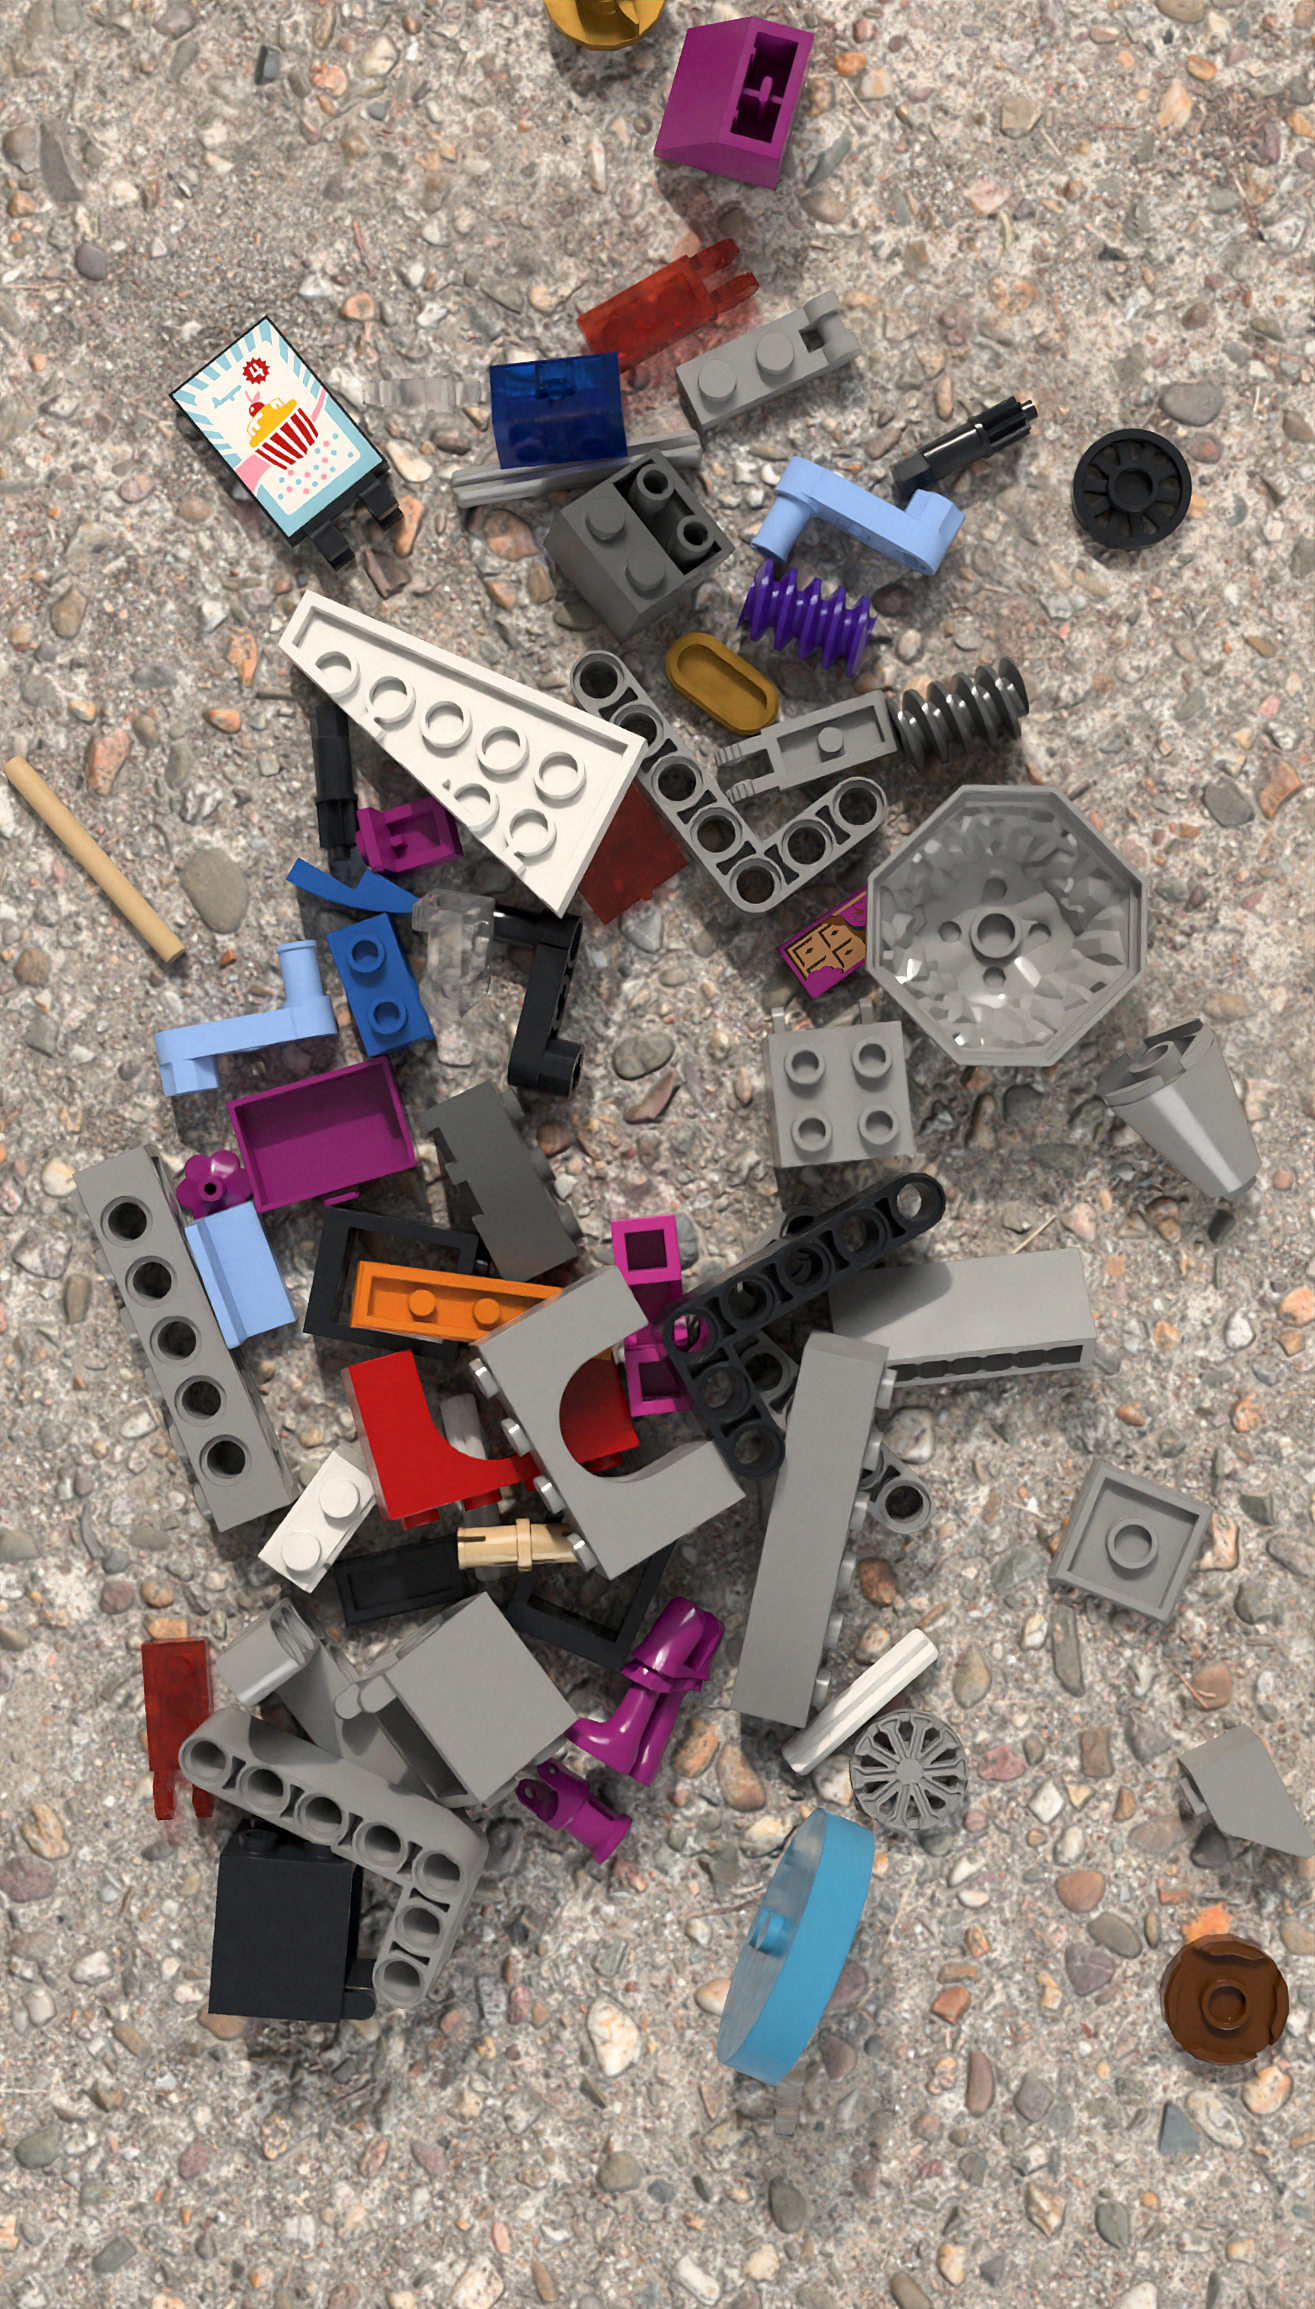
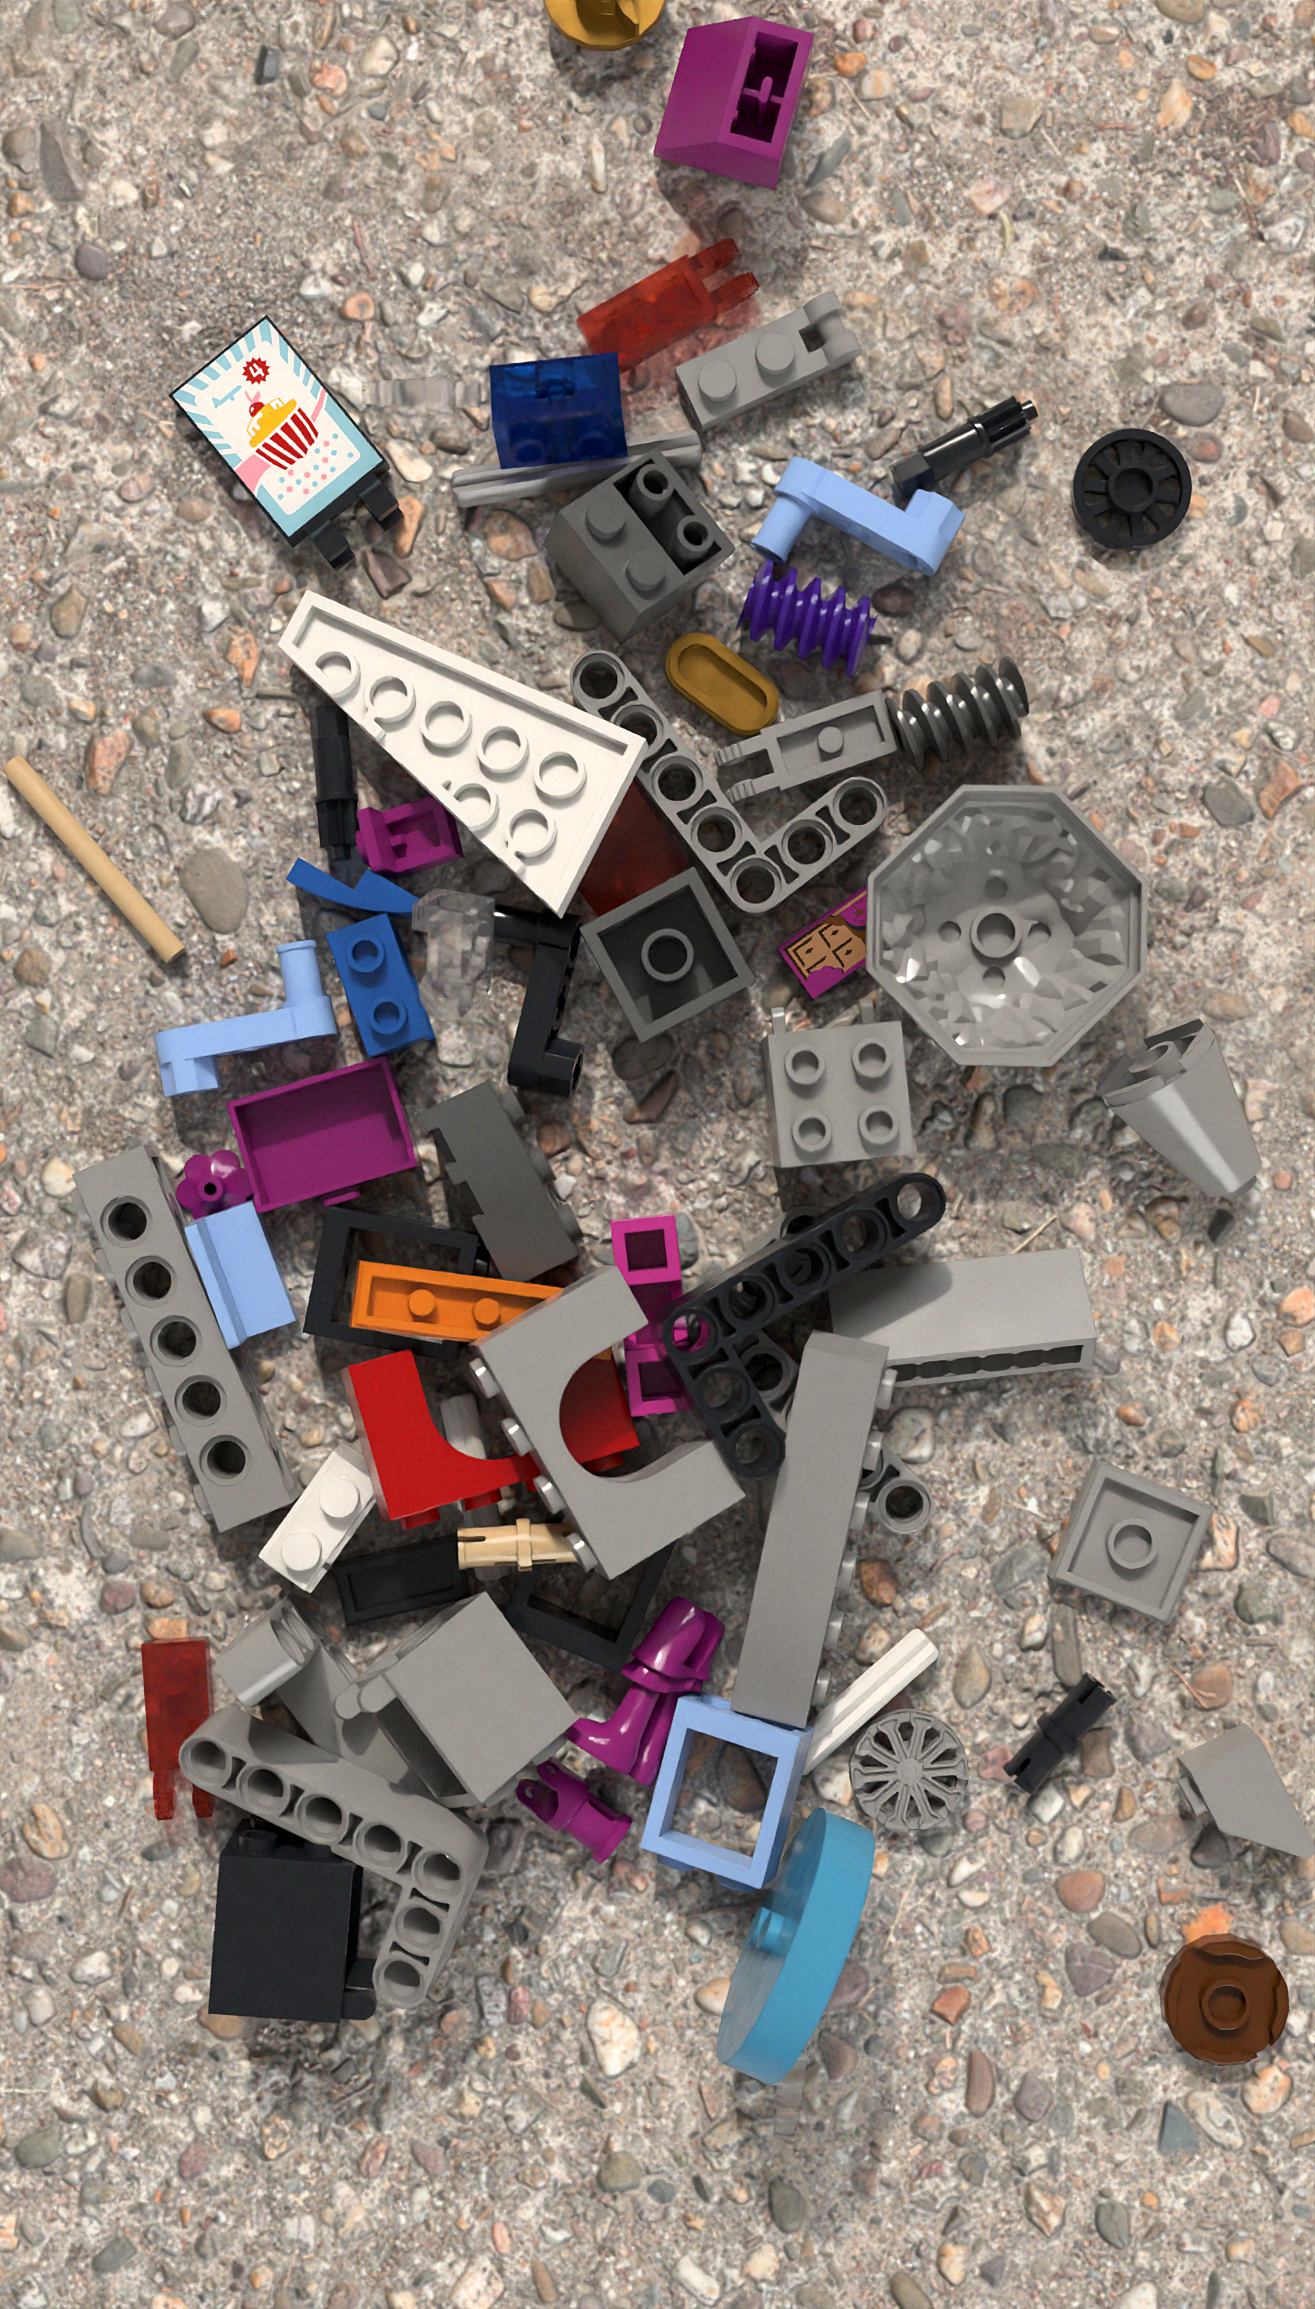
(667, 956): none -> dark grey brick
(682, 1852): none -> light blue window
(1059, 1733): none -> black pin

